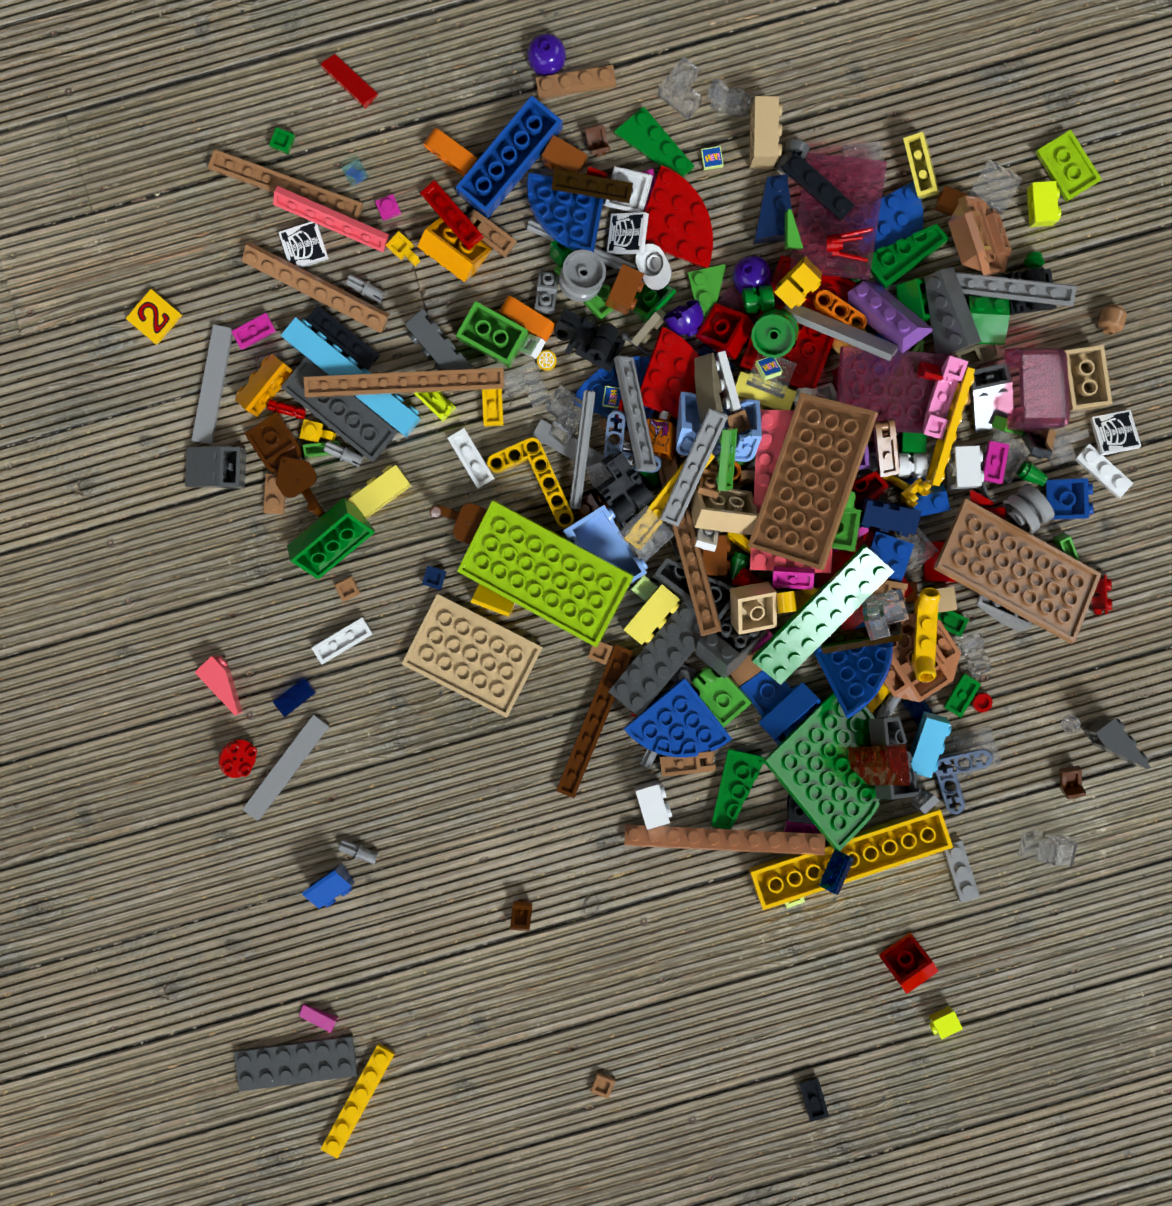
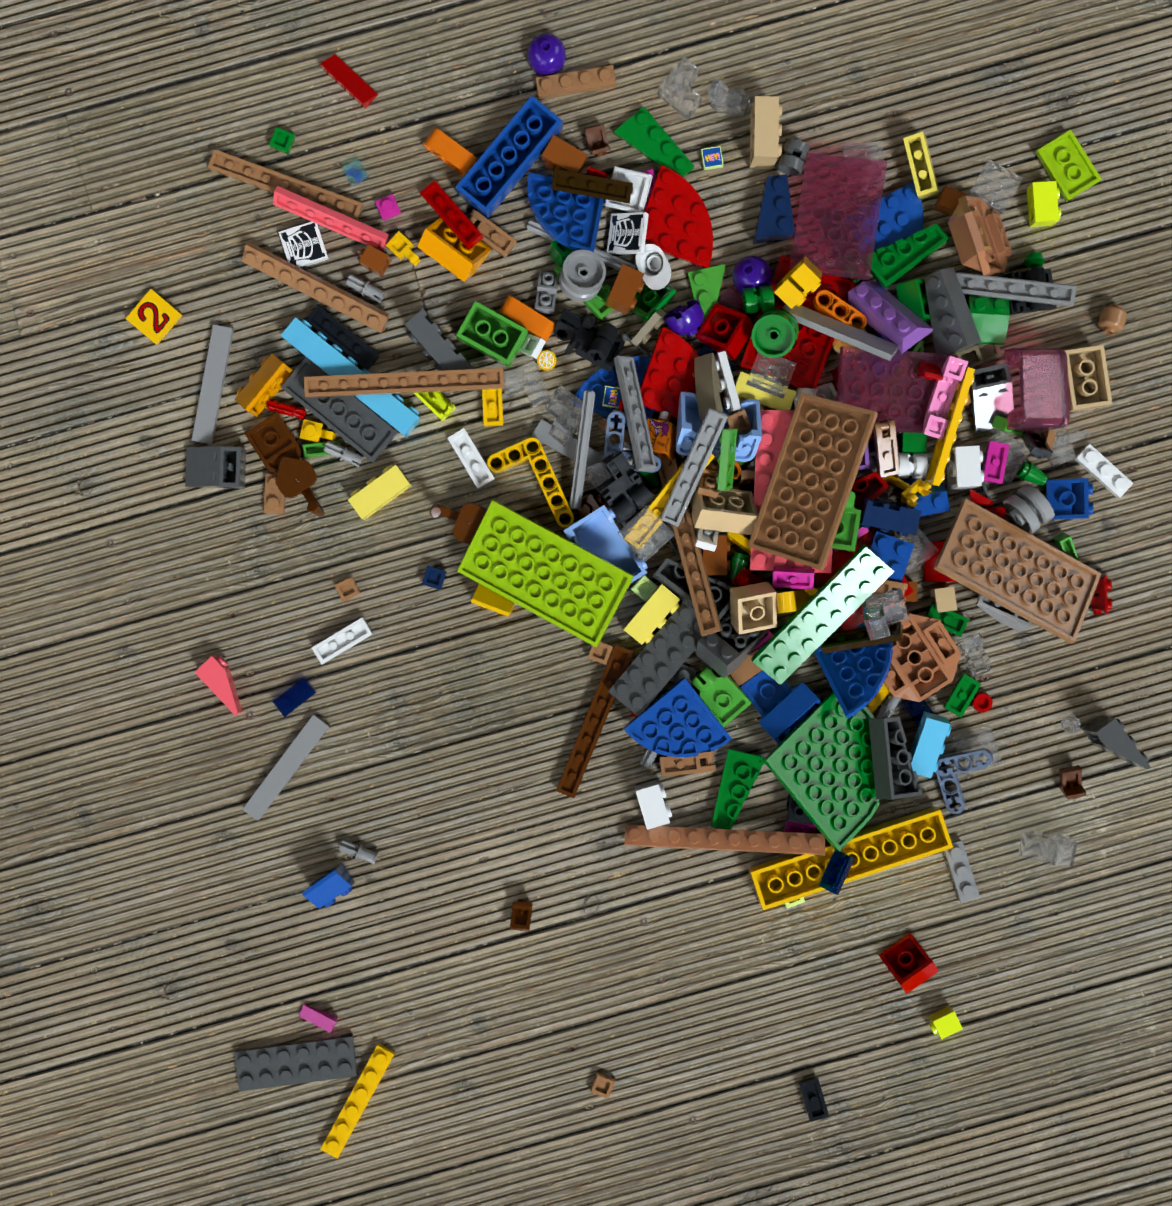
(235, 767): red plate -> none
(253, 331): dark pink plate -> none
(330, 539): green slope -> none
(374, 260): none -> dark orange brick
(472, 655): tan plate -> none
(768, 368): tile -> none
(792, 236): bright green piece -> none
(818, 186): black plate -> none
(835, 243): red plant -> none
(880, 764): clear red slope -> none
(924, 802): light grey plate -> none
(925, 634): yellow plate -> none
(1115, 432): tile -> none

